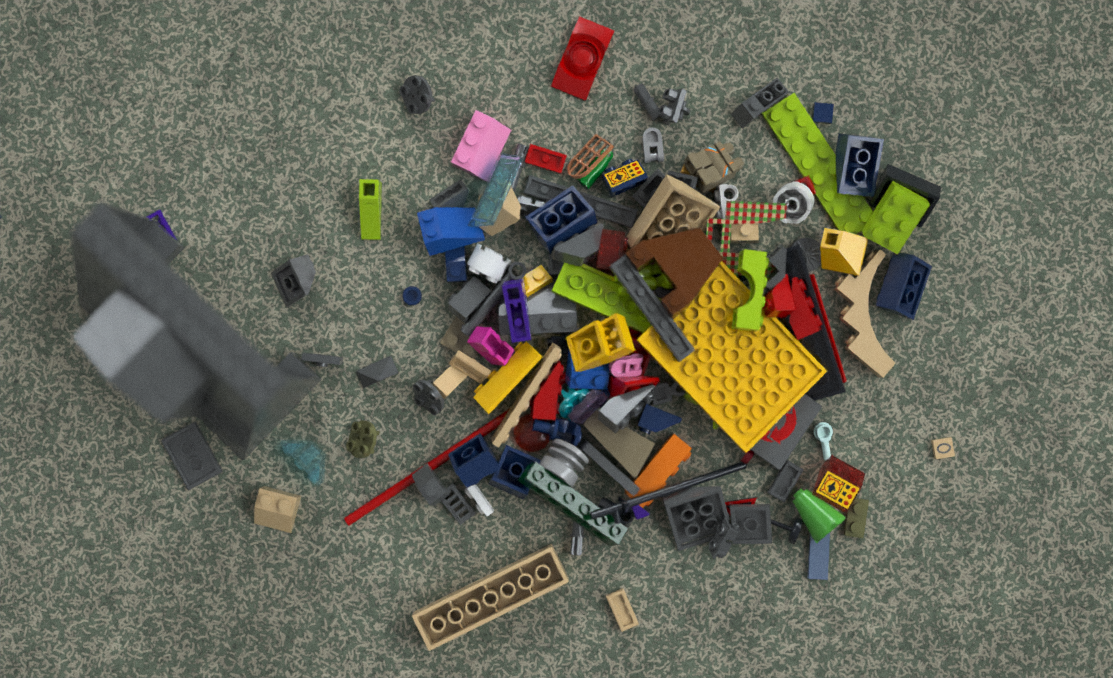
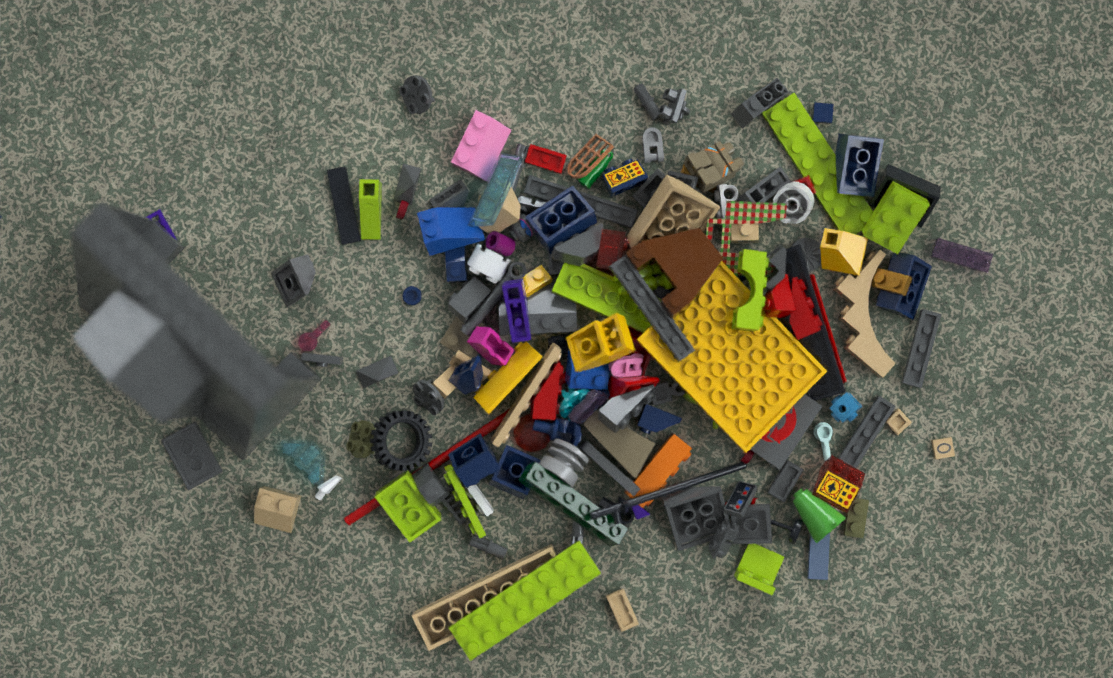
(308, 341): none -> clear pink plate
(327, 487): none -> white bar
(344, 205): none -> black tile
(402, 210): none -> dark red tile
(407, 183): none -> dark grey slope
(407, 506): none -> lime piece
(422, 440): none -> black tyre
(467, 509): none -> lime plate
(468, 375): none -> dark blue slope
(488, 546): none -> dark grey axle
(500, 243): none -> magenta brick
(521, 229): none -> dark grey head
(524, 600): none -> lime plate
(582, 58): red slope -> none
(740, 499): none -> tile
(759, 567): none -> lime bracket
(766, 188): none -> dark grey slope
(851, 404): none -> dark azure brick
(866, 431): none -> dark grey plate
(891, 281): none -> pearl gold plate
(898, 421): none -> tan tile
(921, 348): none -> dark grey plate
(962, 255): none -> clear purple plate

